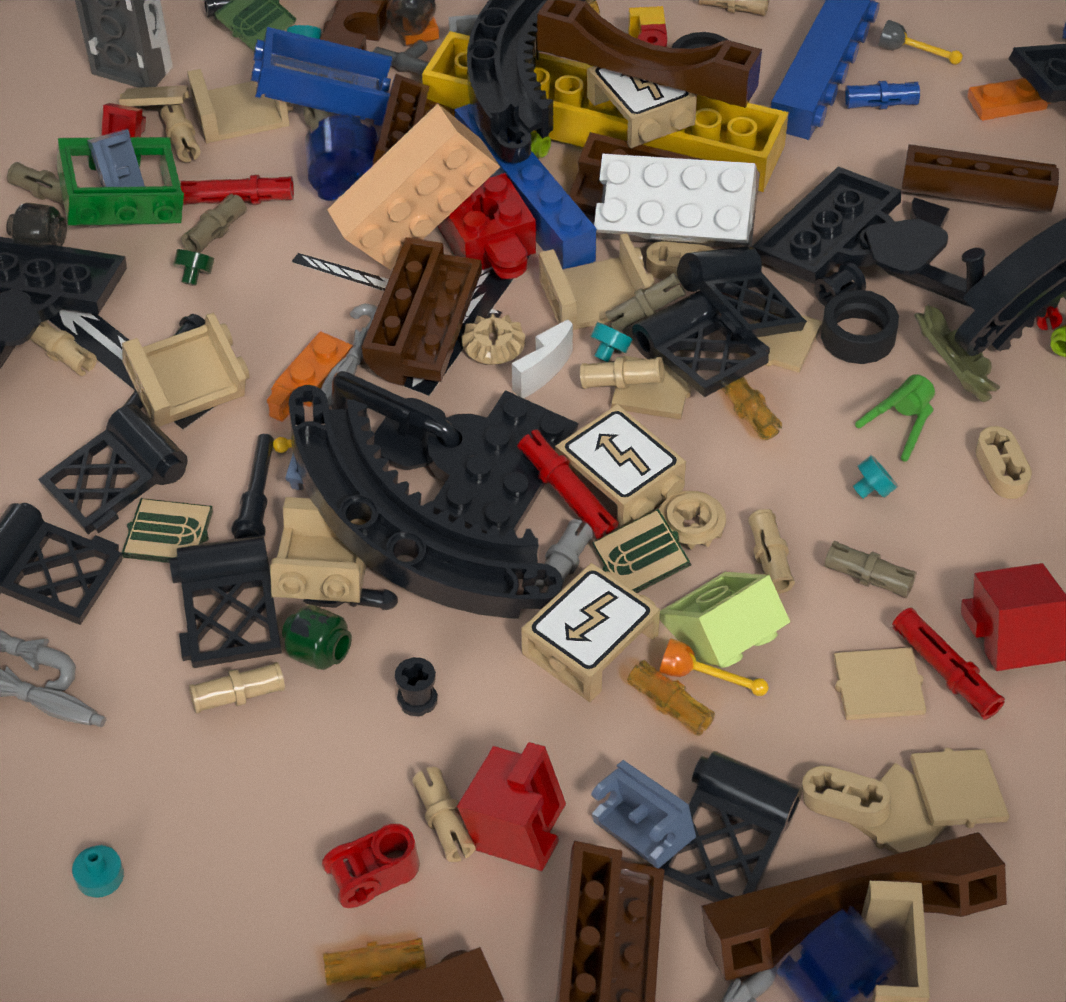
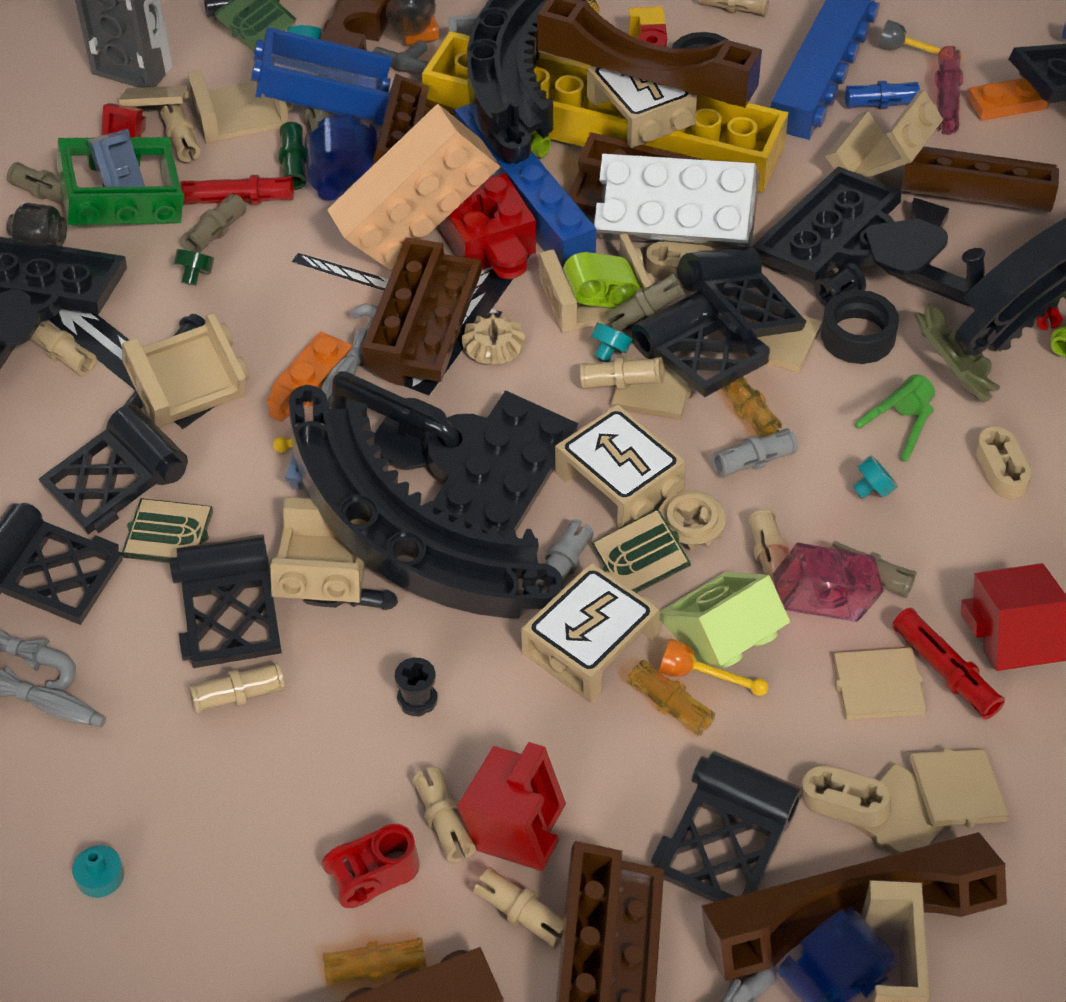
(254, 501): black pin -> none
(293, 153): none -> dark green pin
(316, 637): dark green head -> none
(520, 906): none -> tan pin
(540, 366): white slope -> none
(556, 471): red pin -> none
(600, 279): none -> lime beam
(643, 814): sand blue hinge -> none
(754, 452): none -> light grey pin
(828, 582): none -> clear pink brick
(869, 151): none -> tan panel
(948, 81): none -> clear pink pin

